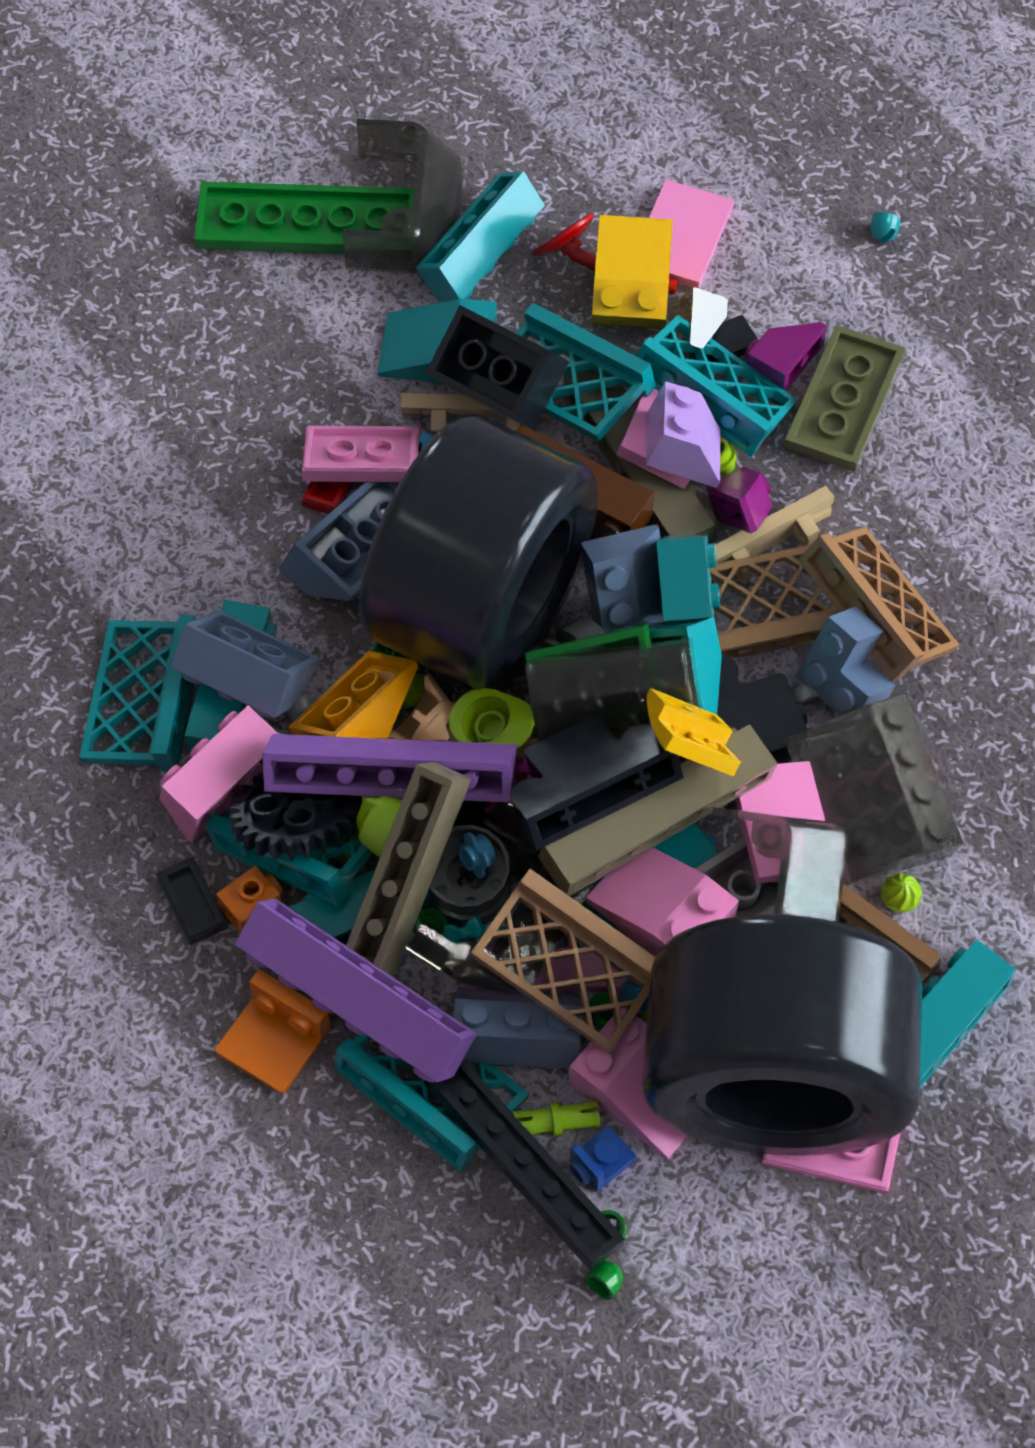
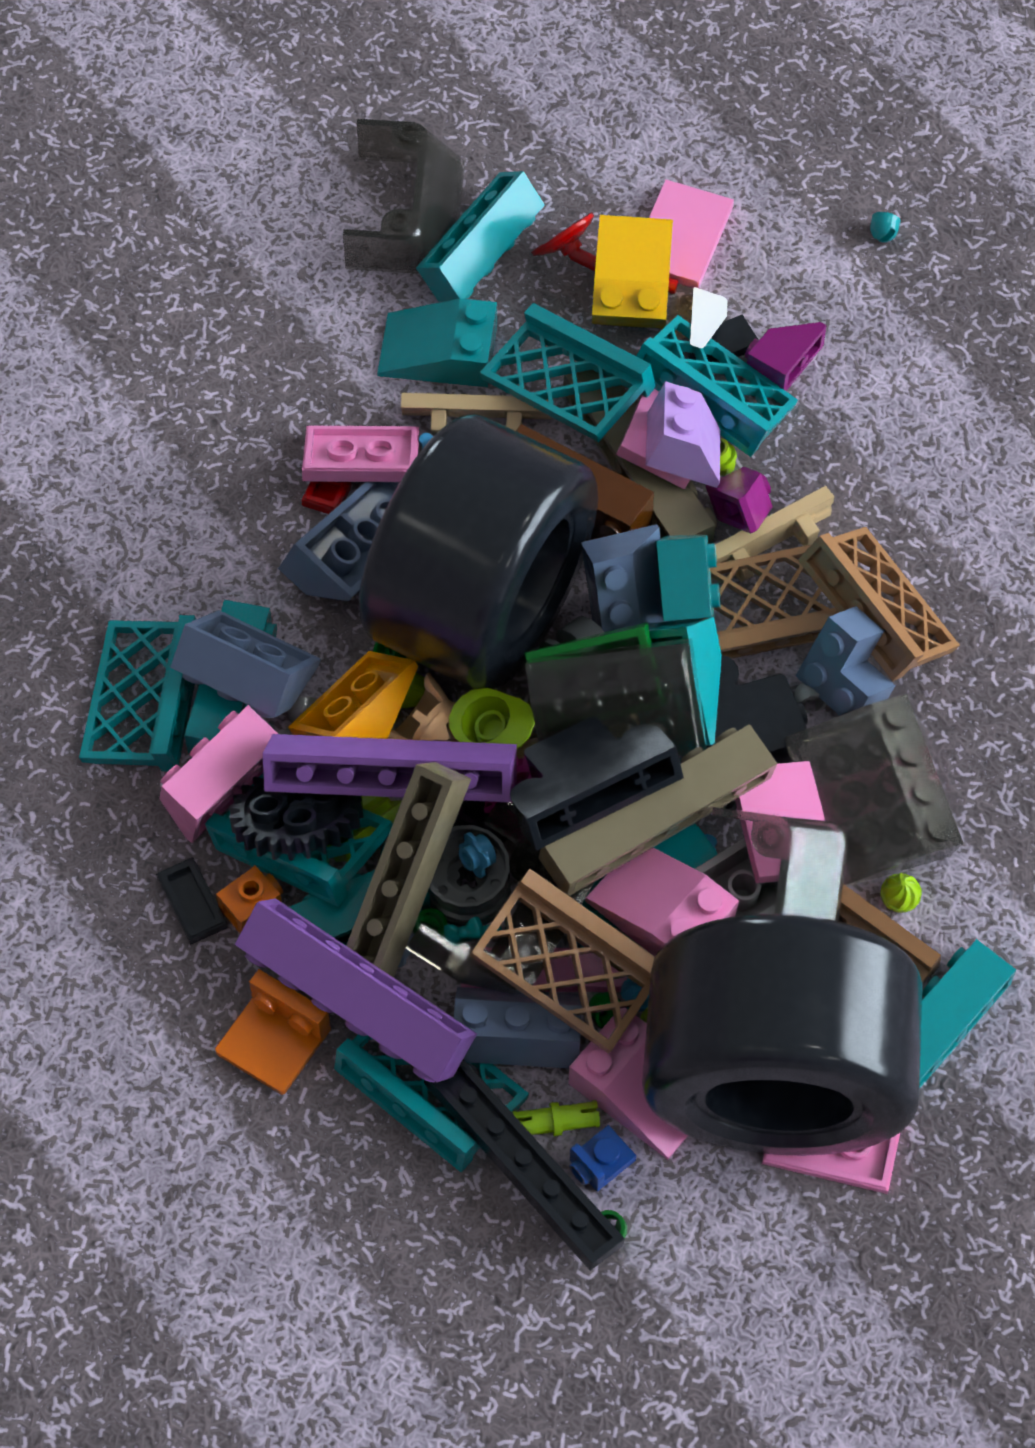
(290, 215): green plate -> none
(376, 821): lime piece -> none
(497, 367): black brick -> none
(608, 1274): green hinge -> none
(691, 732): yellow slope -> none
(844, 398): olive plate -> none

